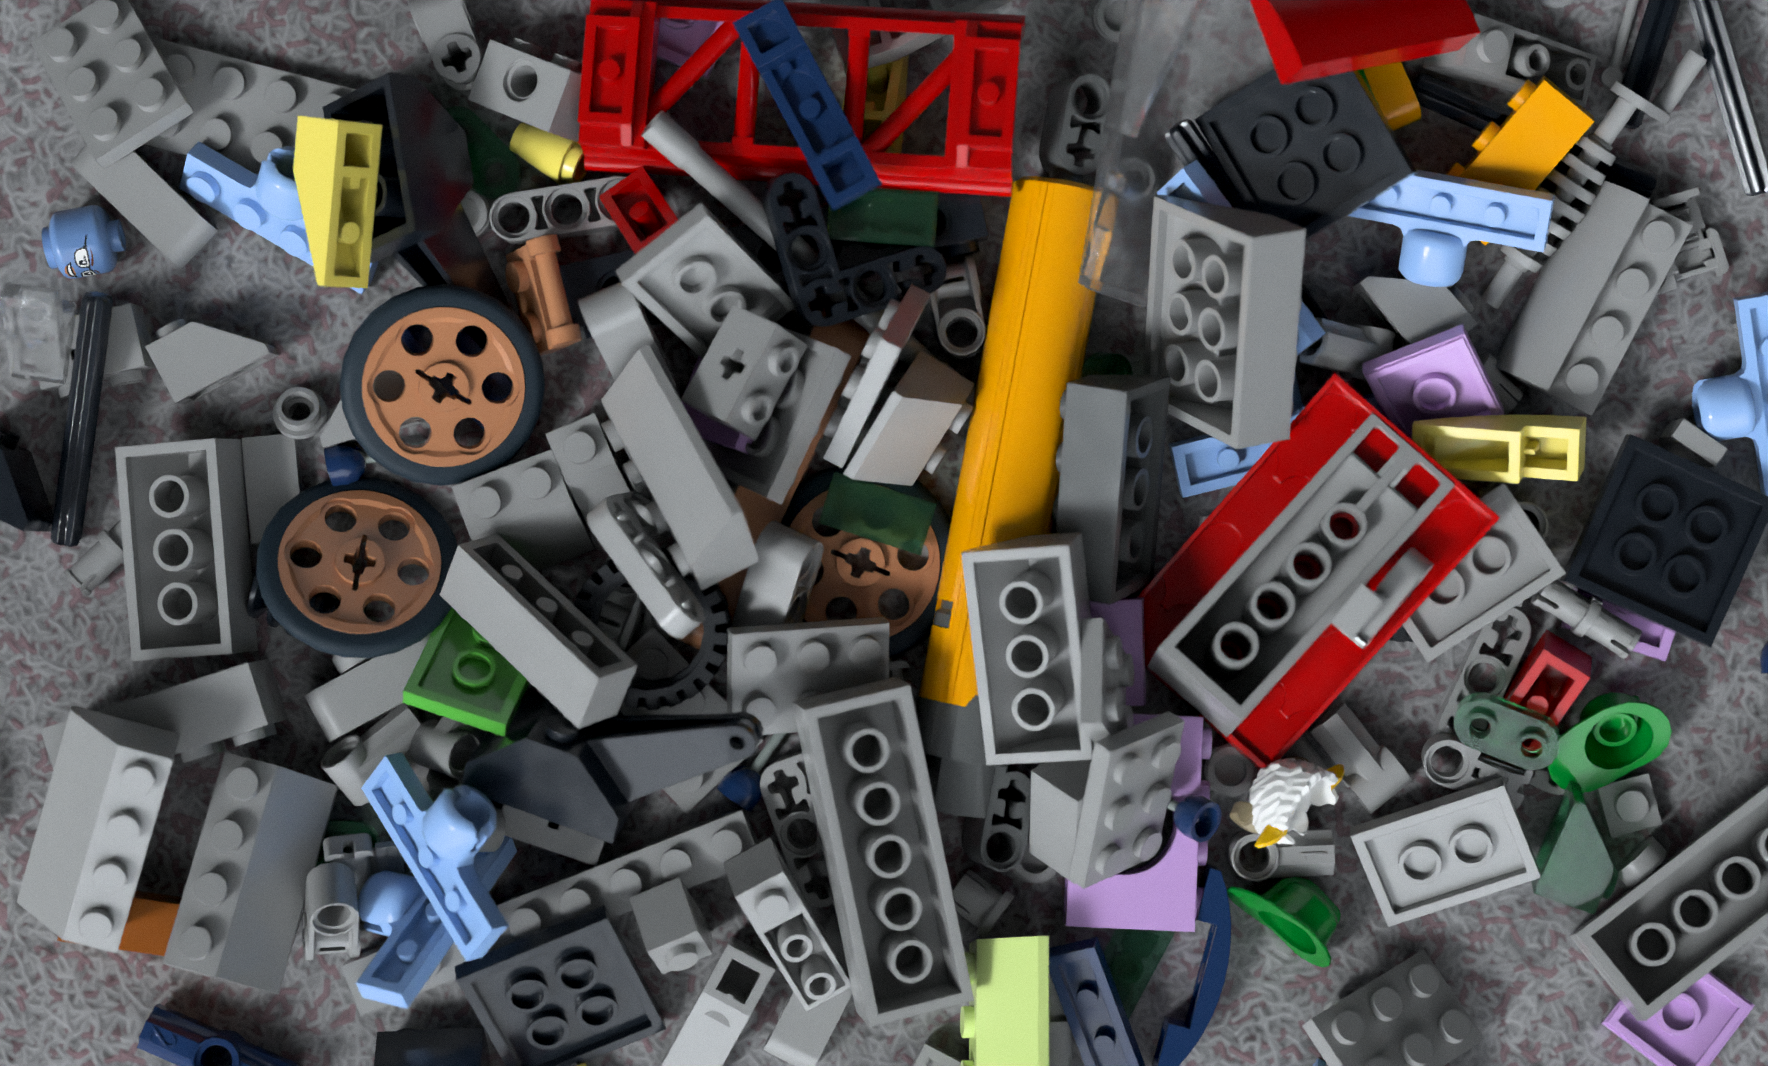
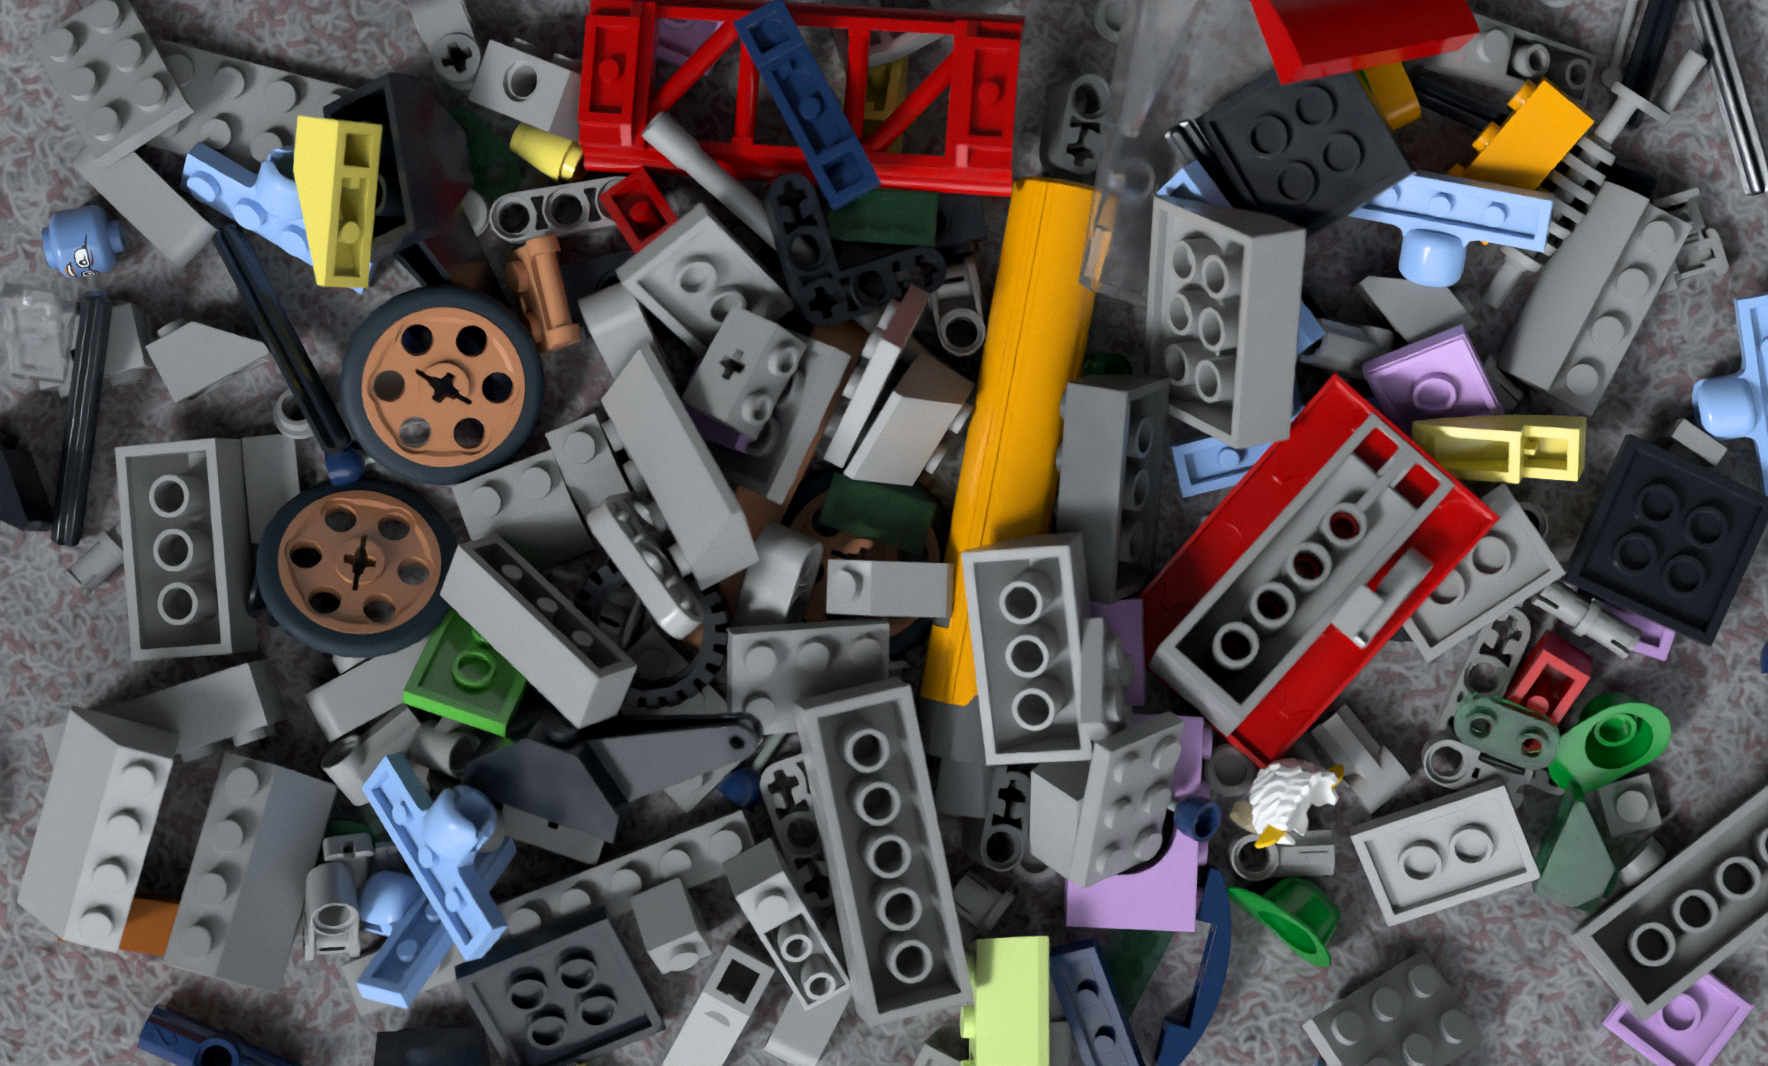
(282, 339): none -> black axle
(890, 588): none -> light grey slope

